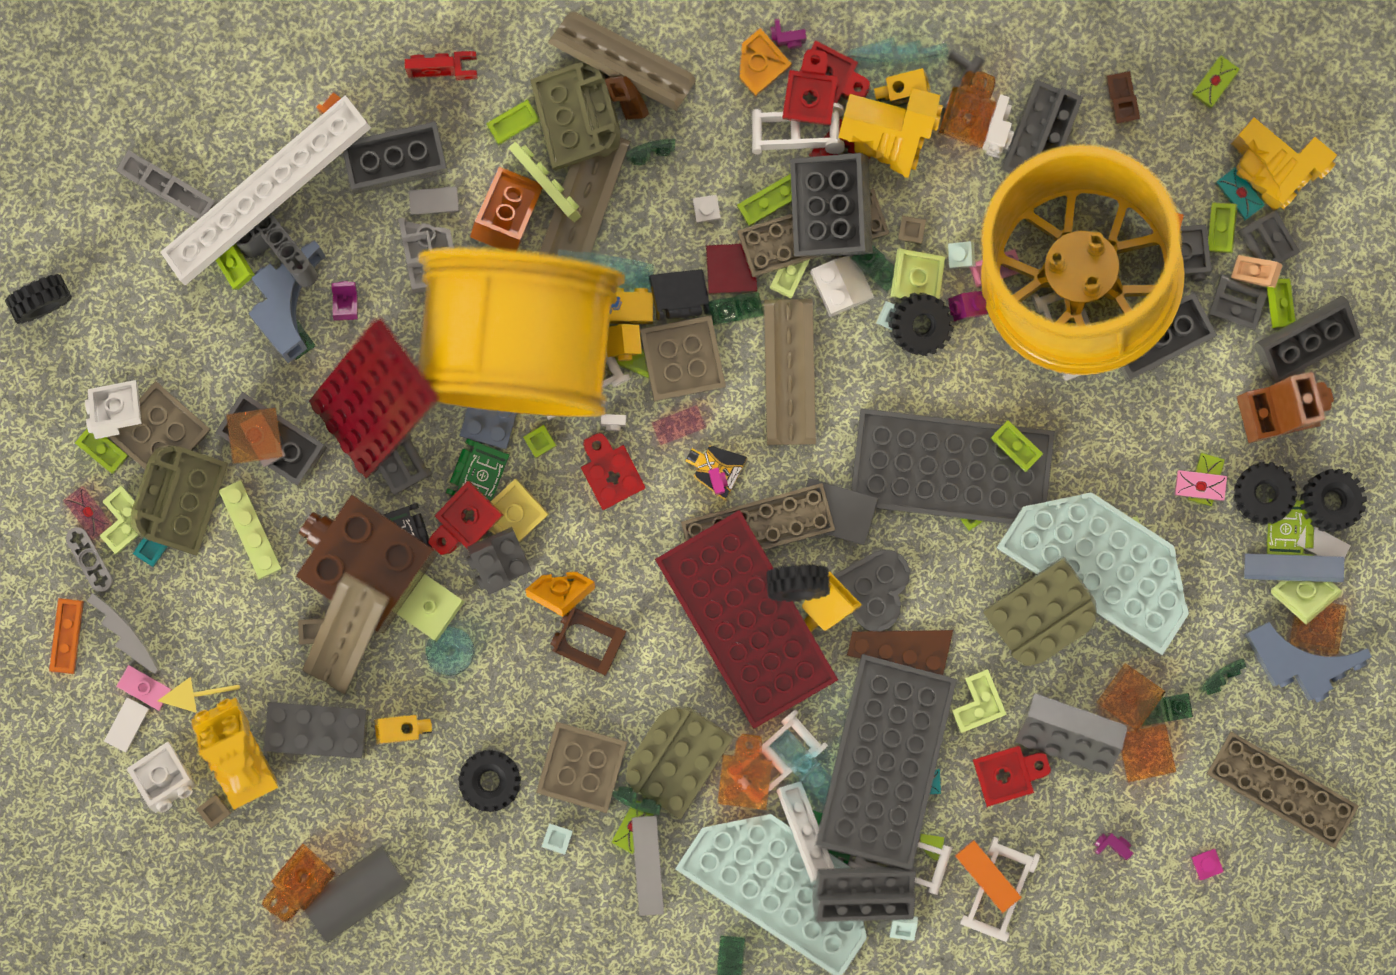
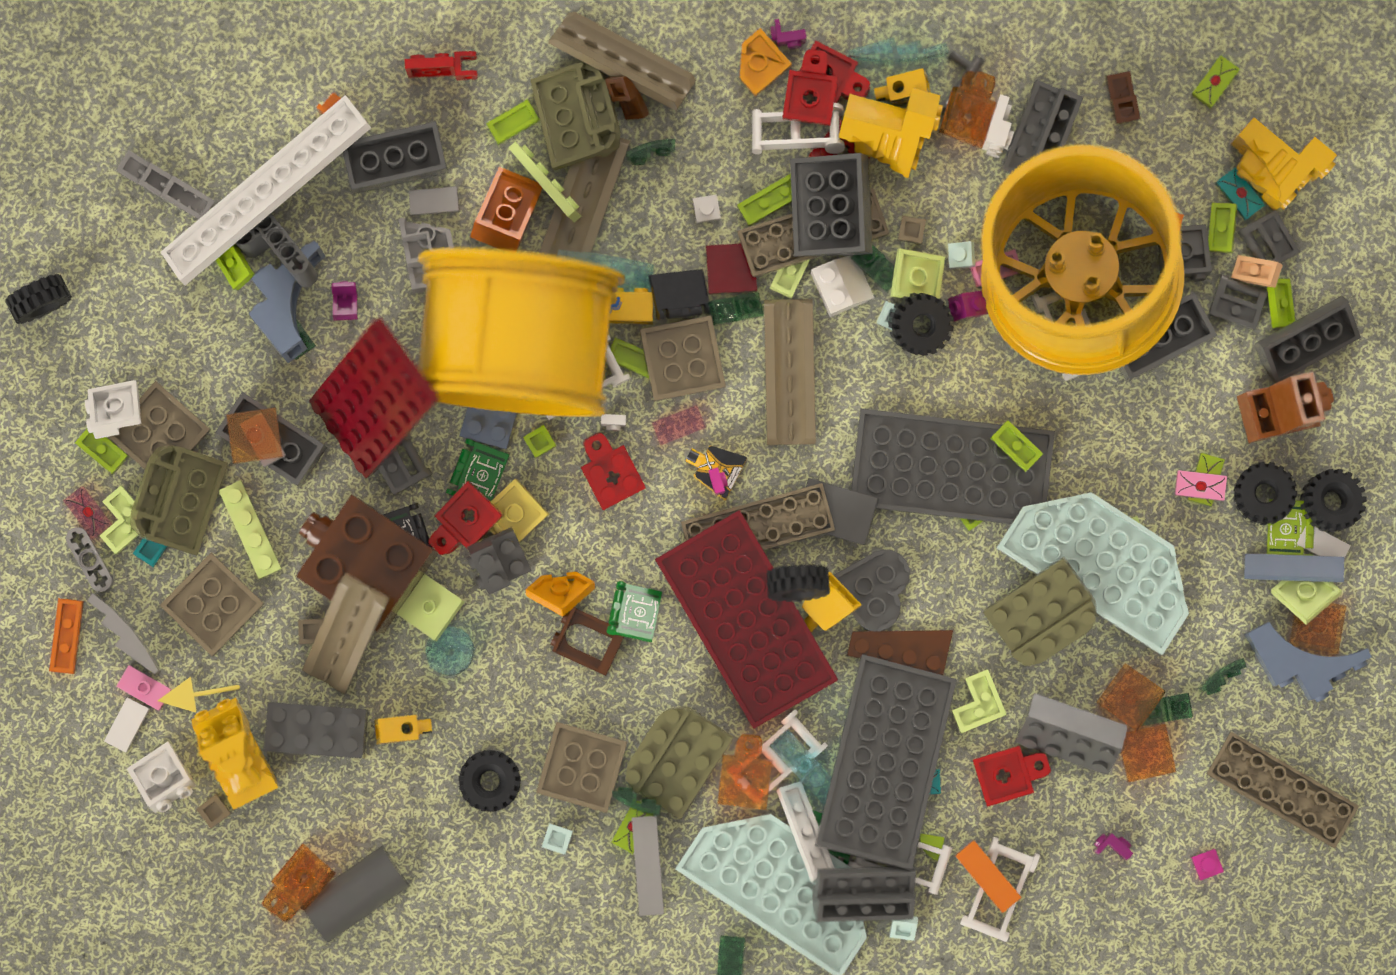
(212, 604): none -> dark tan plate
(623, 342): yellow brick -> none
(634, 612): none -> piece

